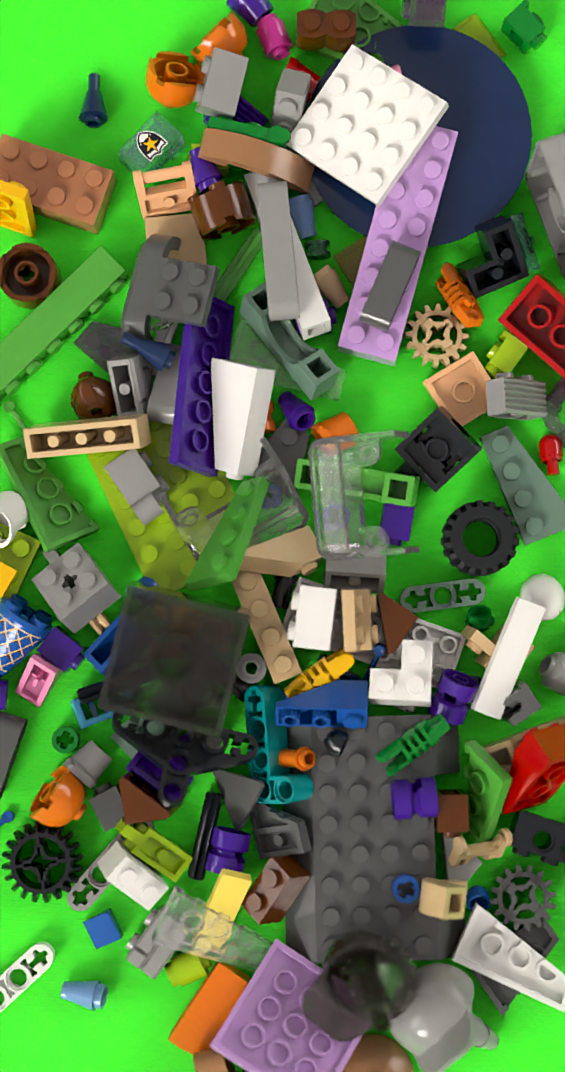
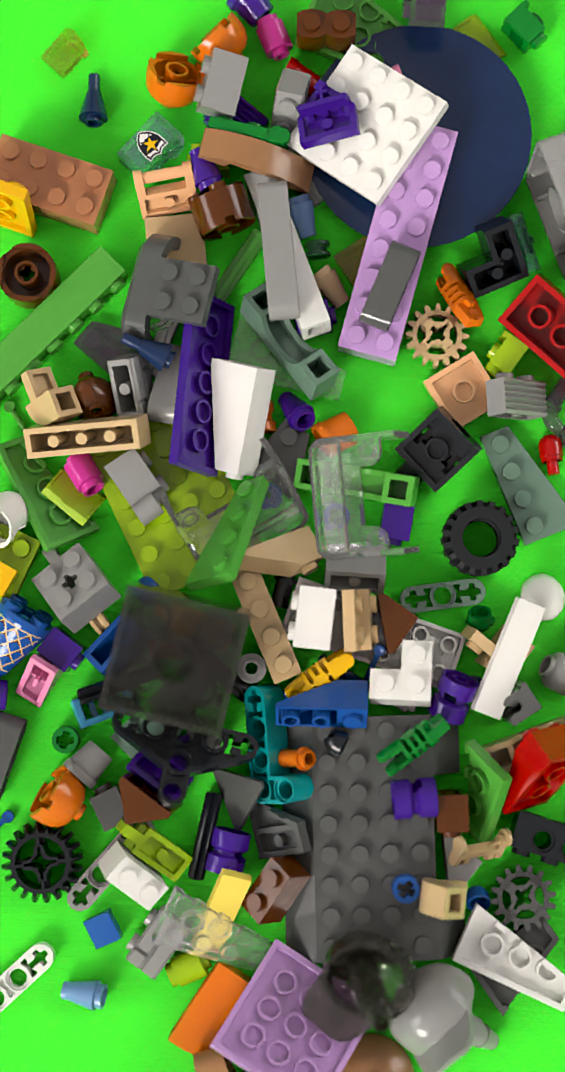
(48, 401): none -> tan brick
(65, 52): none -> clear yellow tile
(66, 497): none -> lime piece
(84, 474): none -> dark pink brick
(326, 117): none -> dark purple slope

